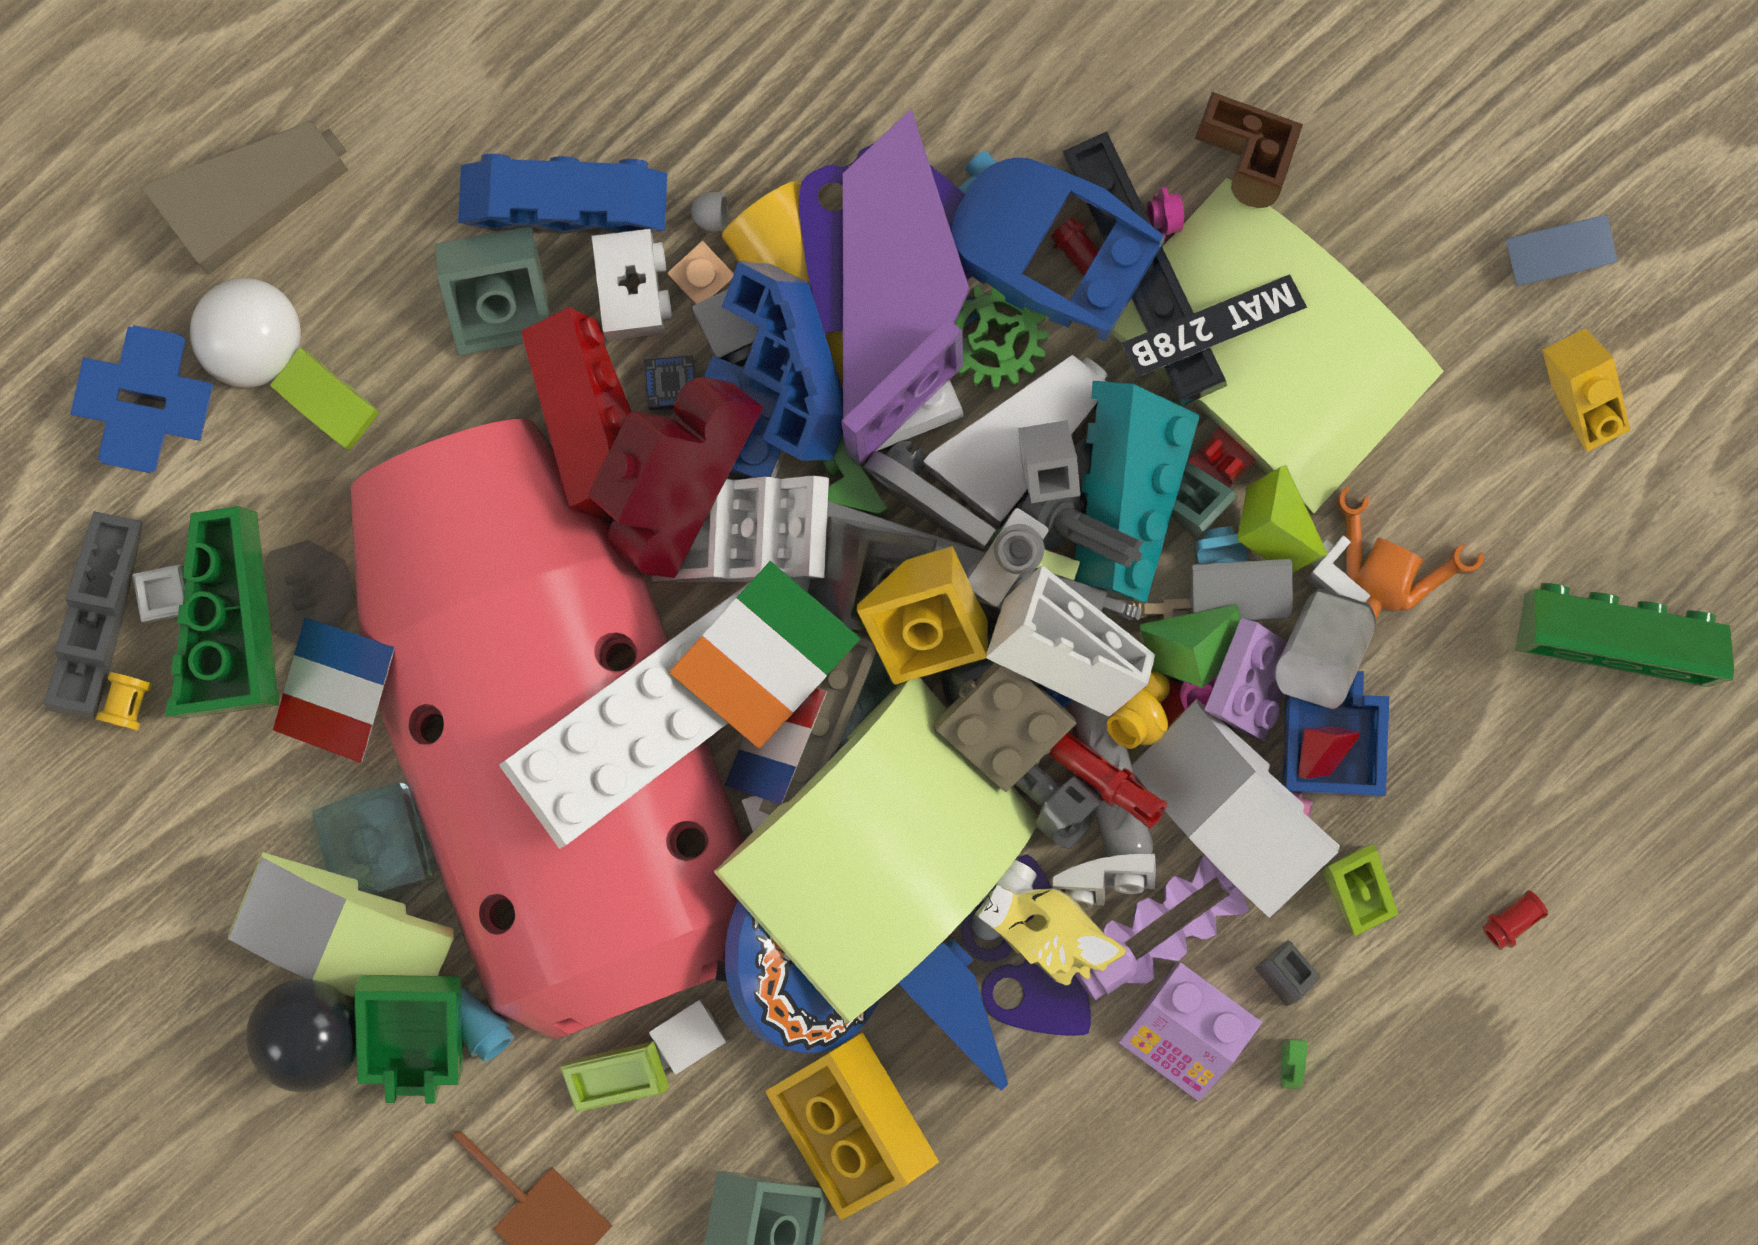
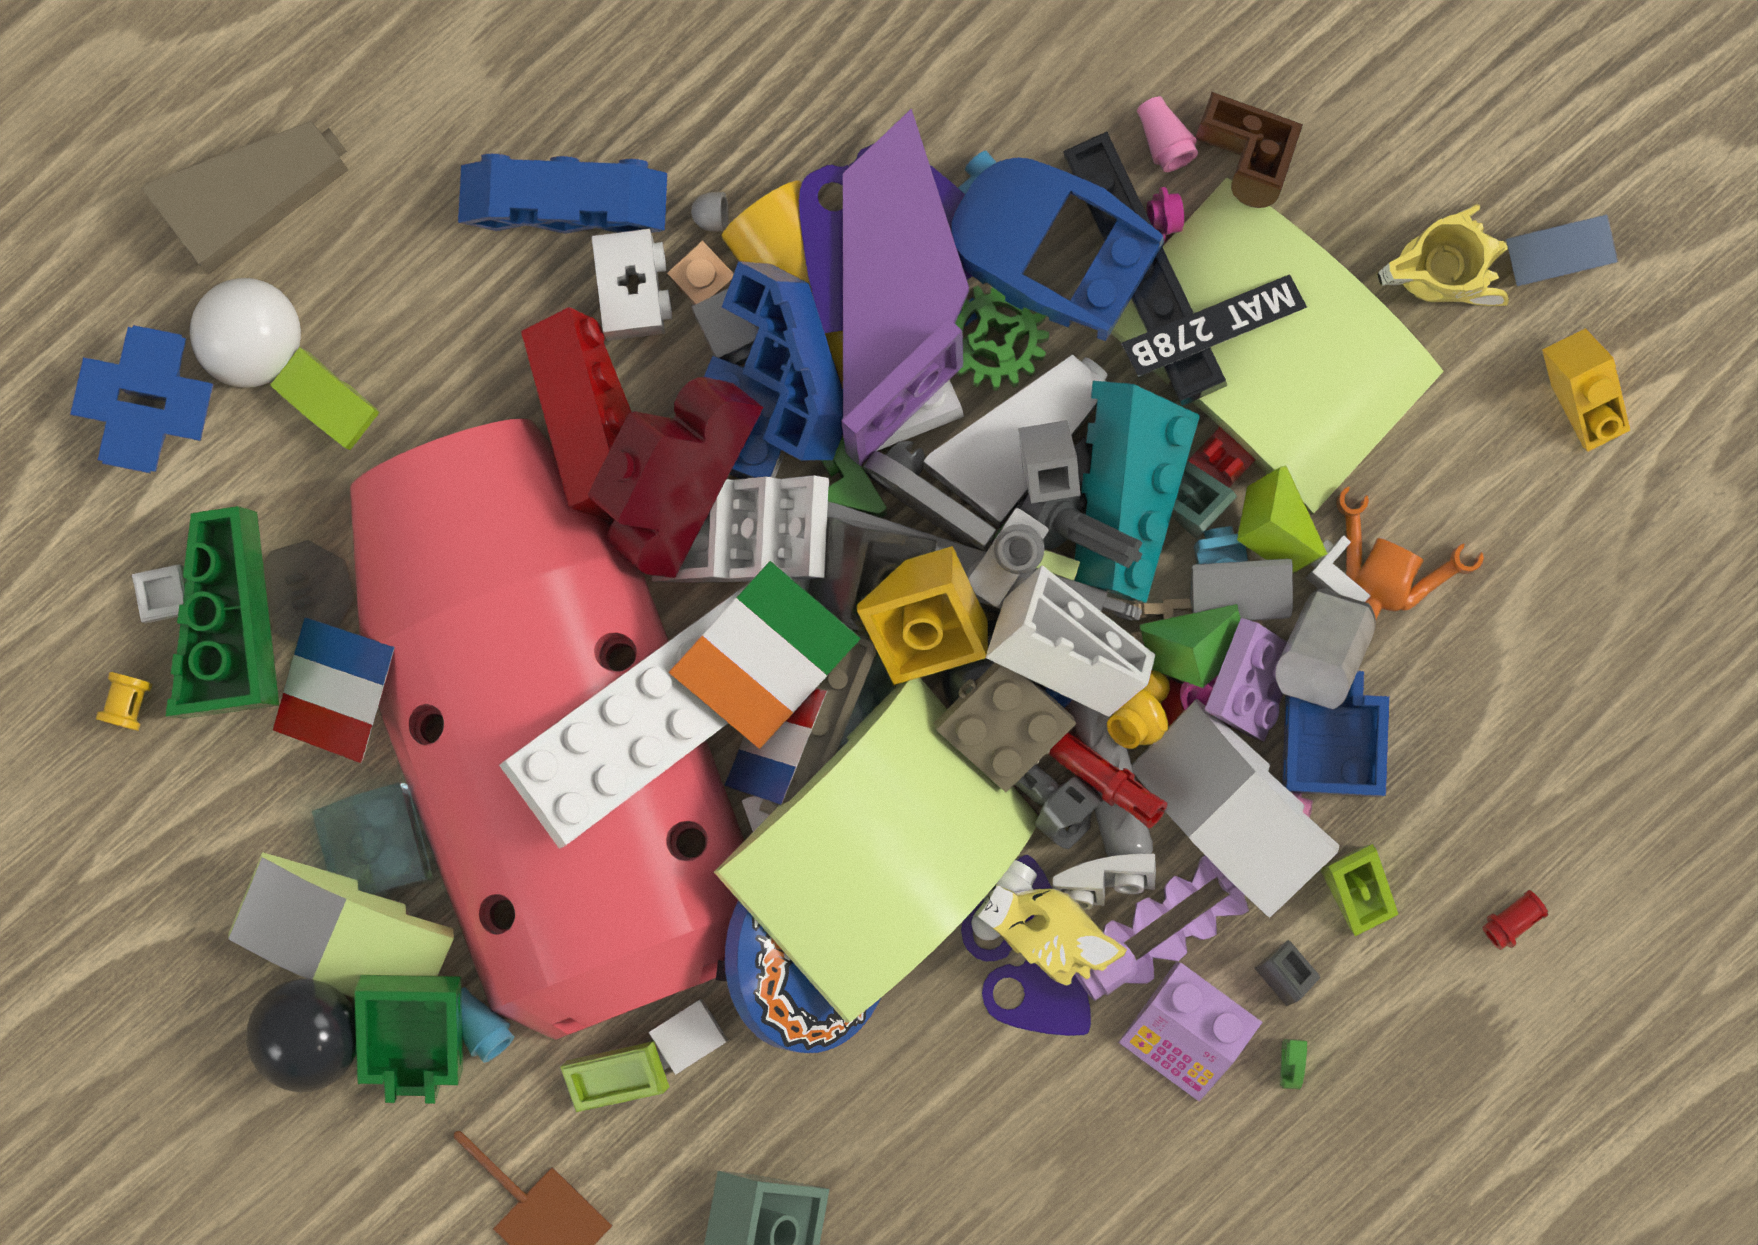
(94, 615): dark grey slope -> none
(491, 288): sand green slope -> none
(666, 378): tile -> none
(852, 1127): yellow slope -> none
(953, 1000): blue slope -> none
(1075, 244): red pin -> none
(1166, 135): none -> bright pink cone
(1324, 750): red slope -> none
(1449, 263): none -> light yellow piece
(1625, 637): green slope -> none

